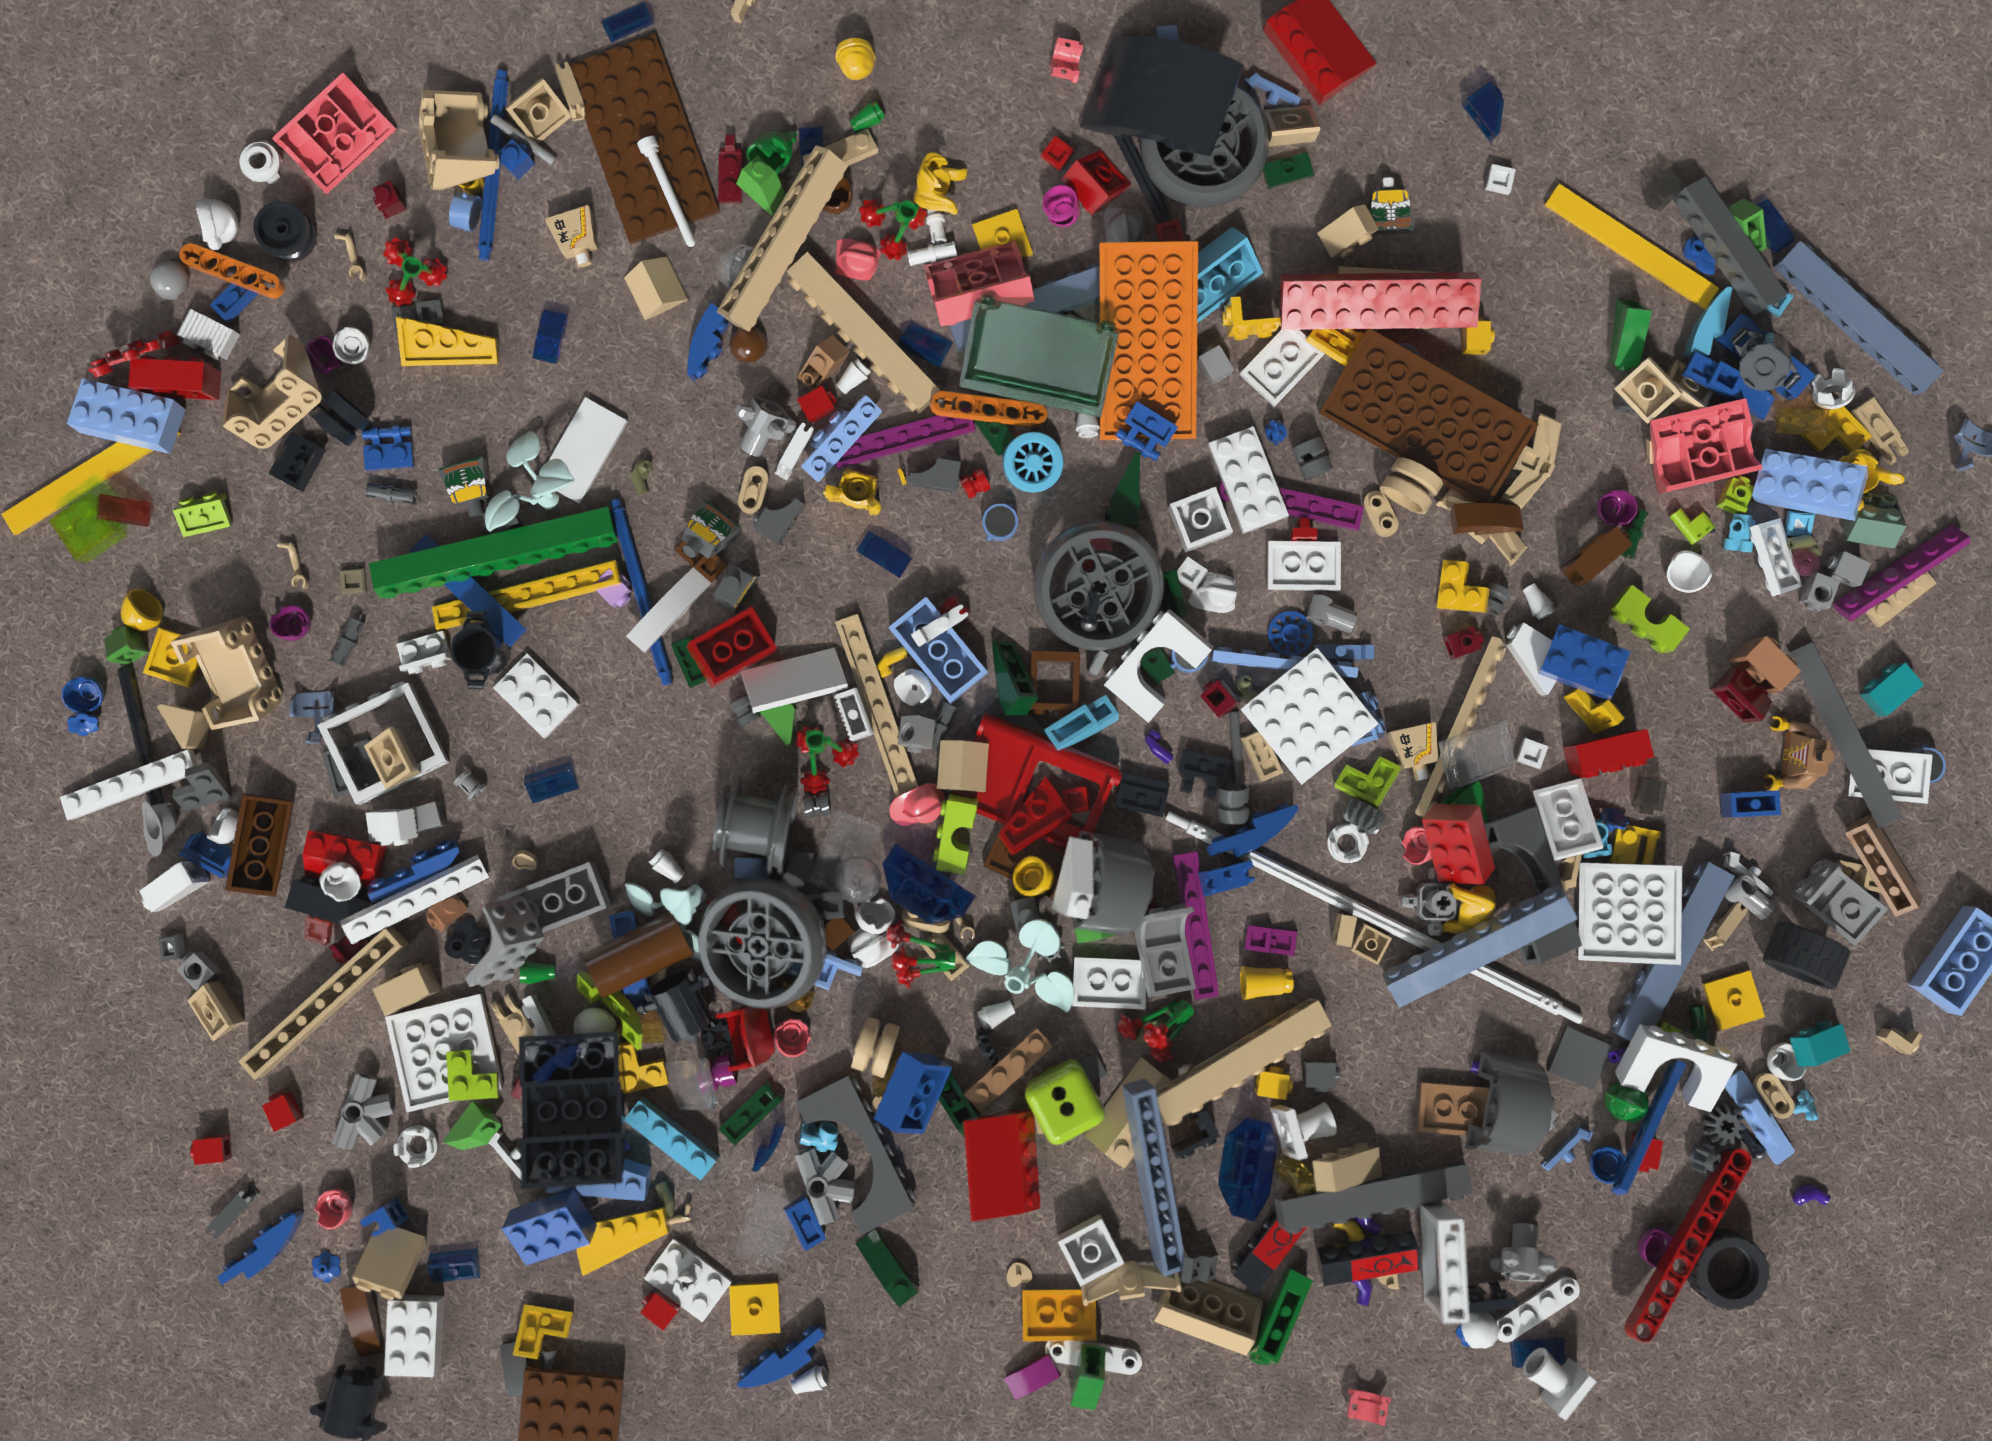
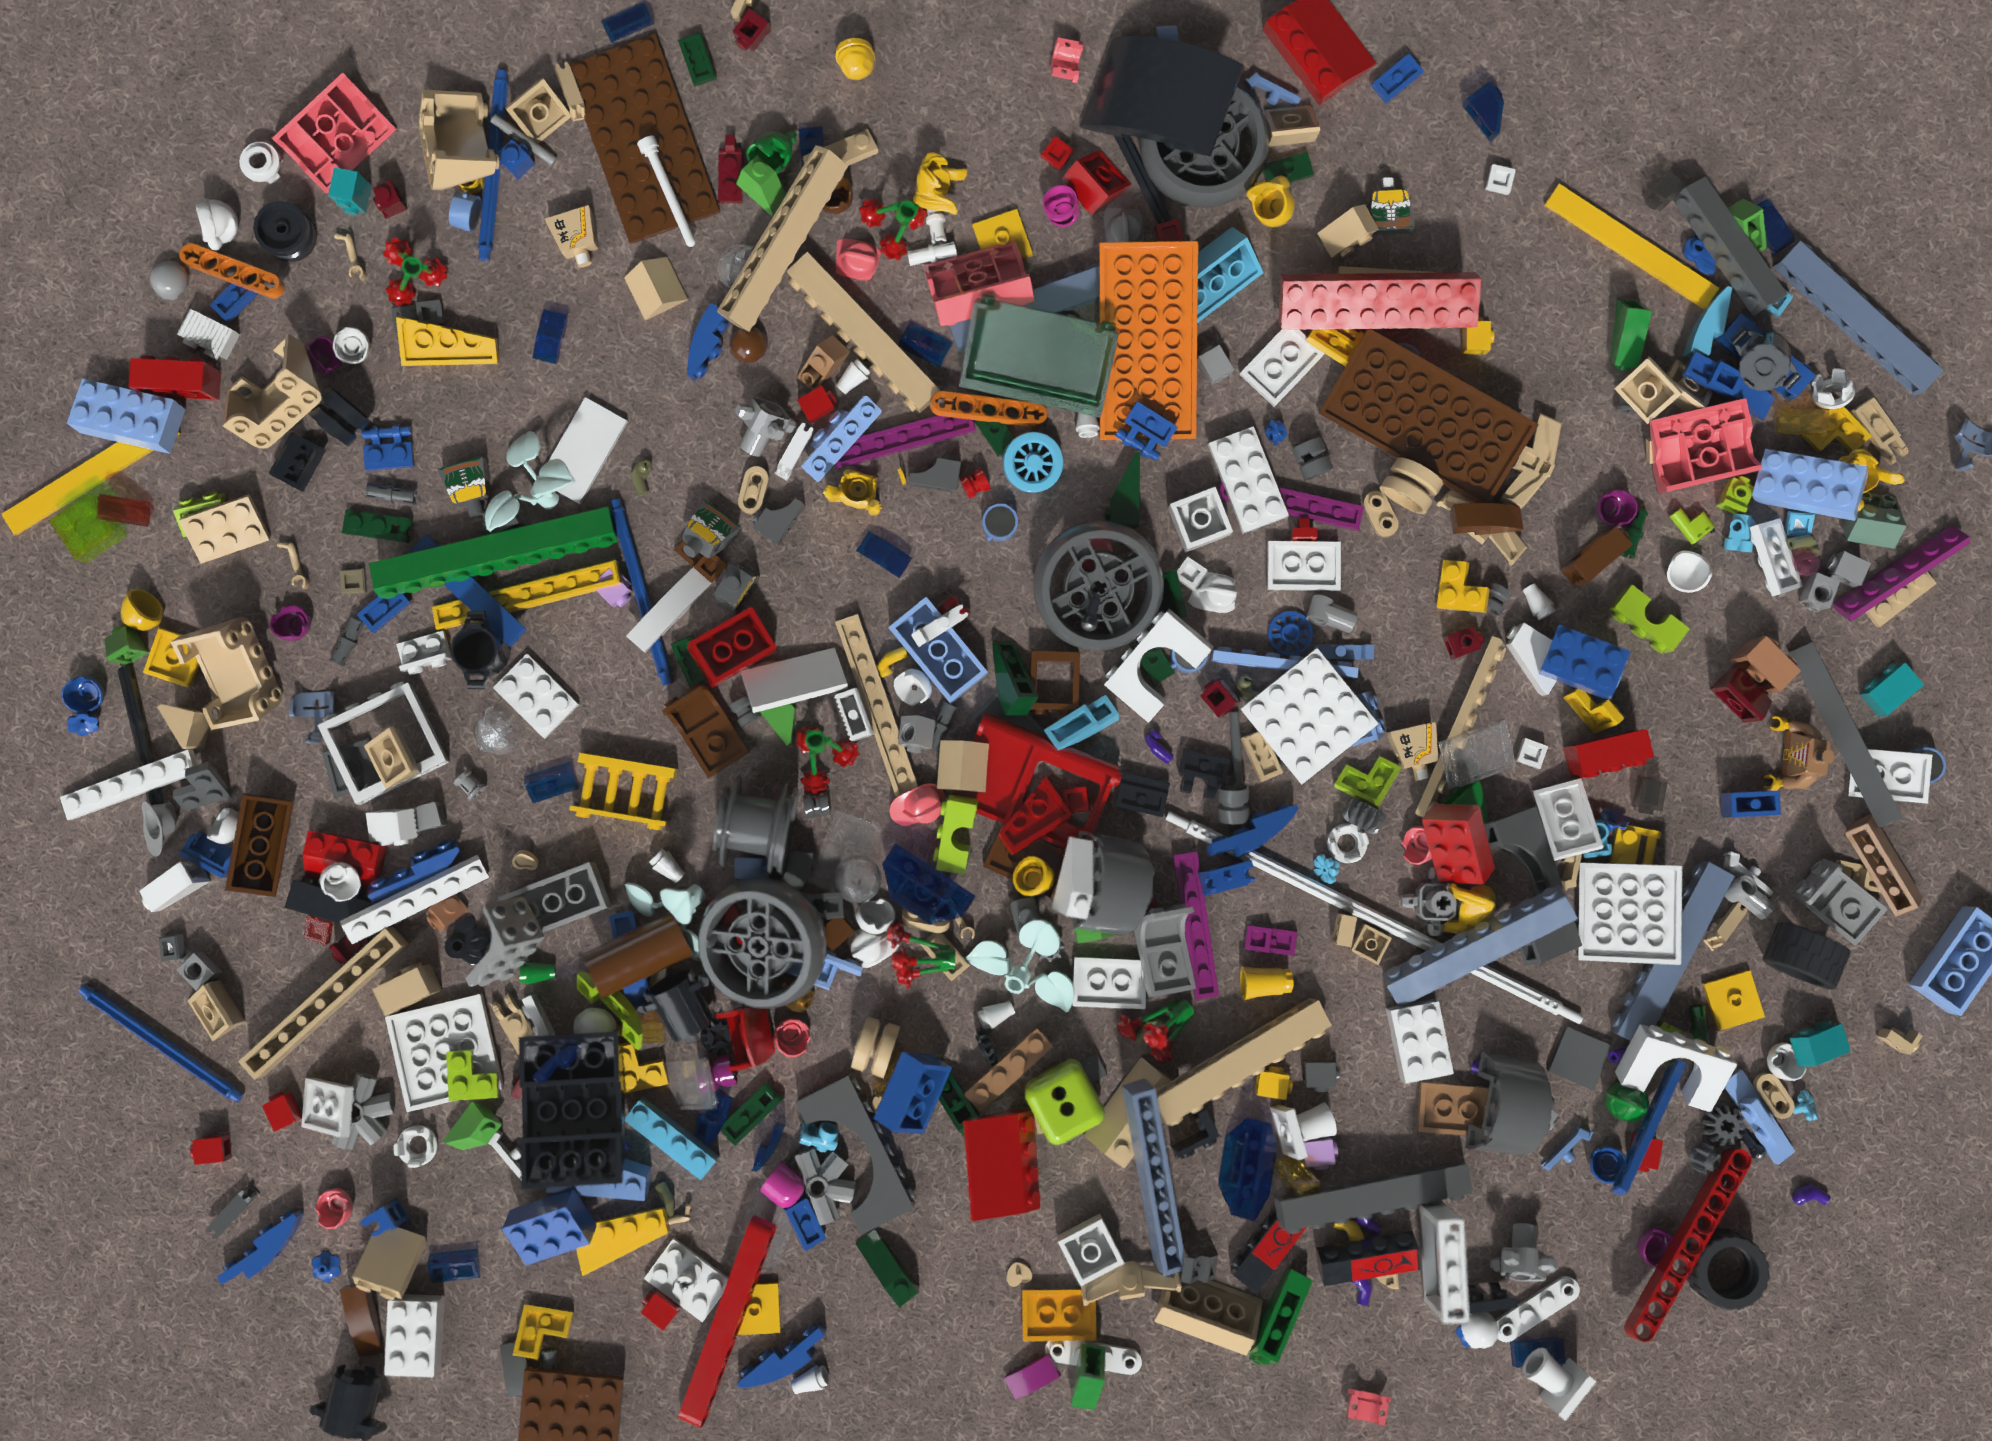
(104, 366): red plant -> none
(161, 1043): none -> blue piece
(224, 528): none -> tan plate
(327, 1107): none -> white plate
(349, 191): none -> teal brick
(376, 526): none -> dark green plate
(382, 610): none -> blue plate
(495, 732): none -> clear cylinder
(616, 767): none -> yellow fence
(697, 59): none -> dark green plate
(706, 729): none -> reddish brown bracket
(712, 1121): none -> clear blue slope
(727, 1321): none -> red beam
(751, 23): none -> dark red brick
(783, 1186): none -> dark pink helmet
(868, 116): green cone -> none
(1097, 663): light grey tile -> none
(1240, 328): yellow bracket -> none
(1274, 193): none -> yellow piece
(1320, 1153): none -> lavender brick
(1326, 868): none -> medium azure plant
(1347, 1168): tan brick -> none
(1397, 78): none -> blue plate
(1419, 1041): none -> white brick

